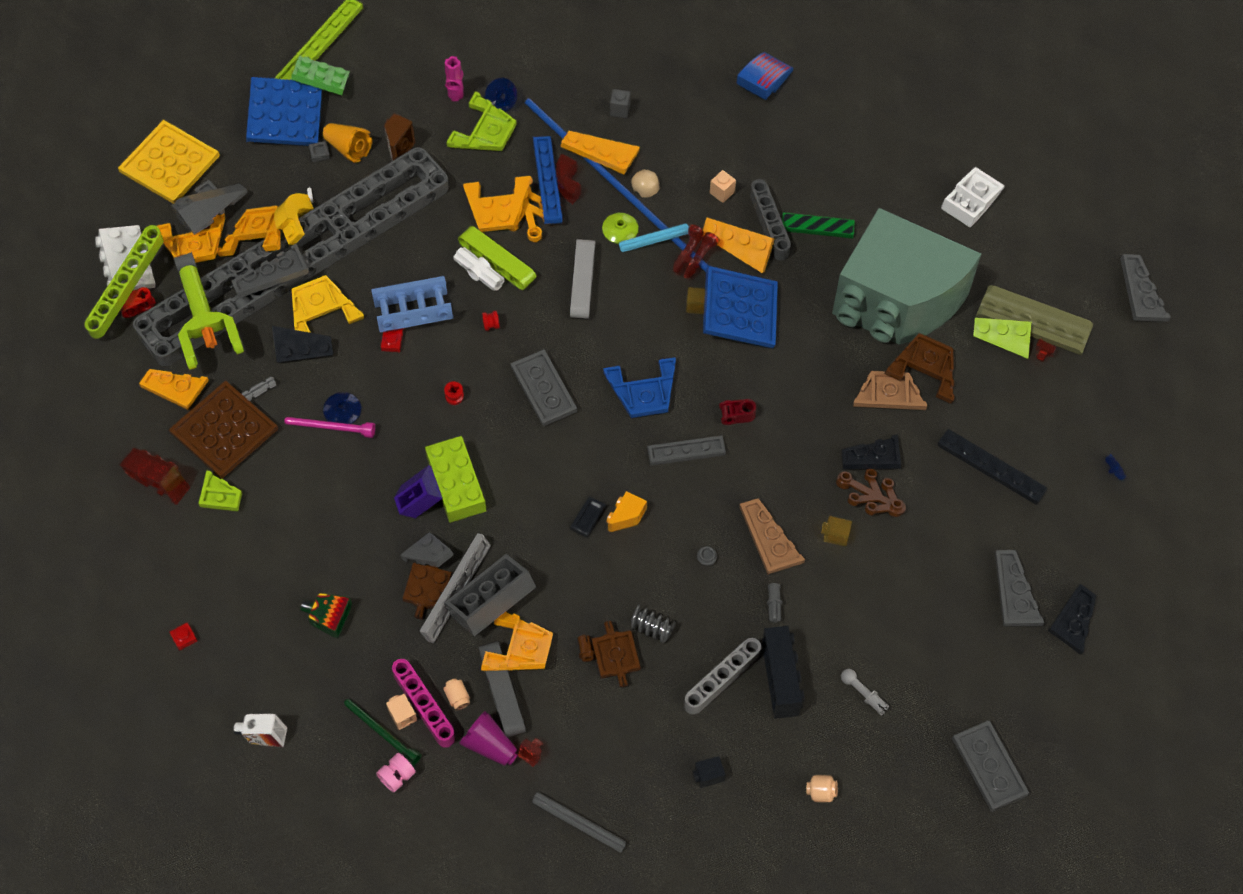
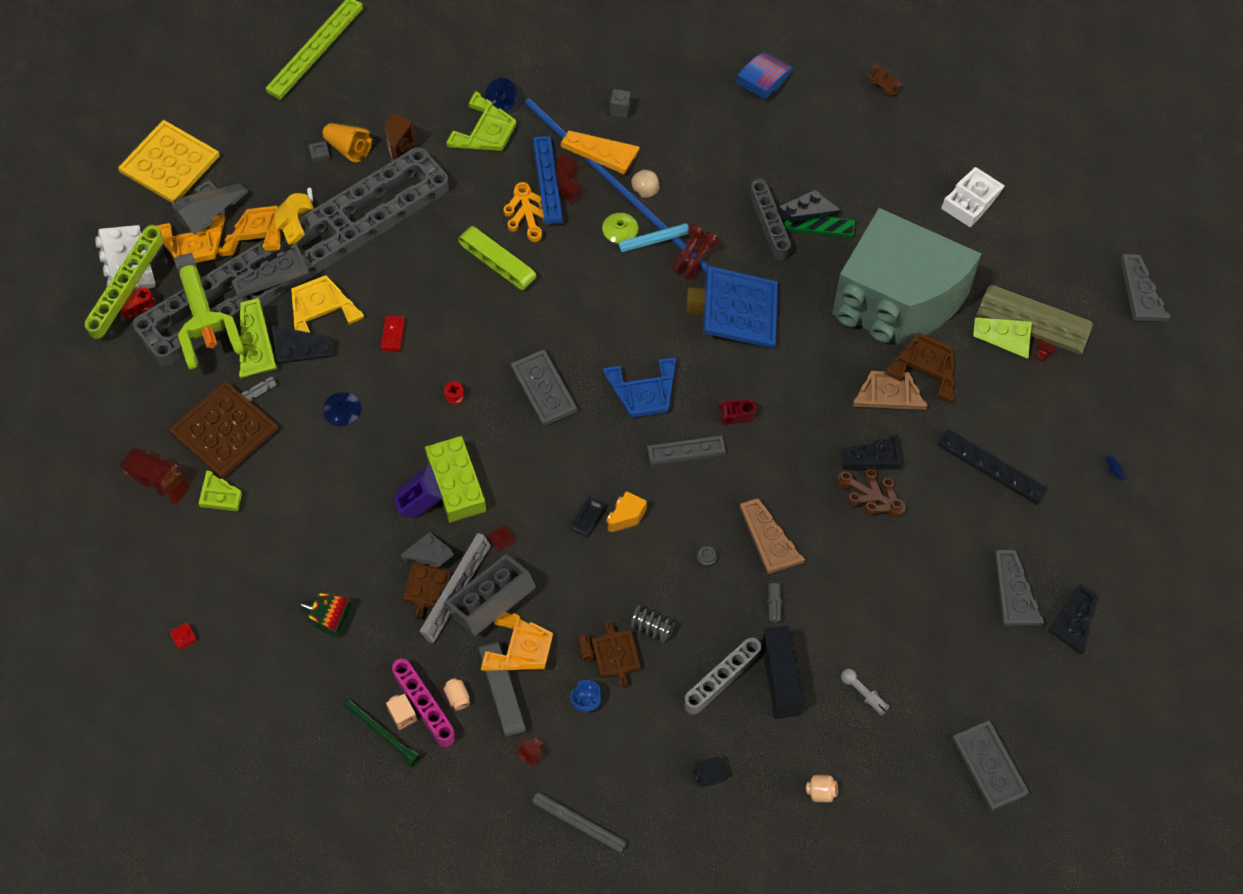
(175, 388): light orange wing -> none
(258, 352): none -> lime wing
(262, 729): white torso -> none
(283, 112): blue plate -> none
(320, 75): bright green plate -> none
(367, 429): dark pink piece -> none
(397, 765): bright pink wheel -> none
(407, 292): medium blue fence -> none
(454, 78): dark pink piece -> none
(479, 269): white piece -> none
(489, 741): magenta cone -> none
(490, 320): red wheel -> none
(497, 211): light orange wing -> none
(501, 538): none -> clear red tile
(582, 279): light grey beam -> none
(586, 696): none -> blue hair
(722, 186): light nougat brick -> none
(742, 243): light orange wing -> none
(807, 206): none -> black wing
(836, 530): clear yellow brick -> none
(889, 85): none -> reddish brown hinge

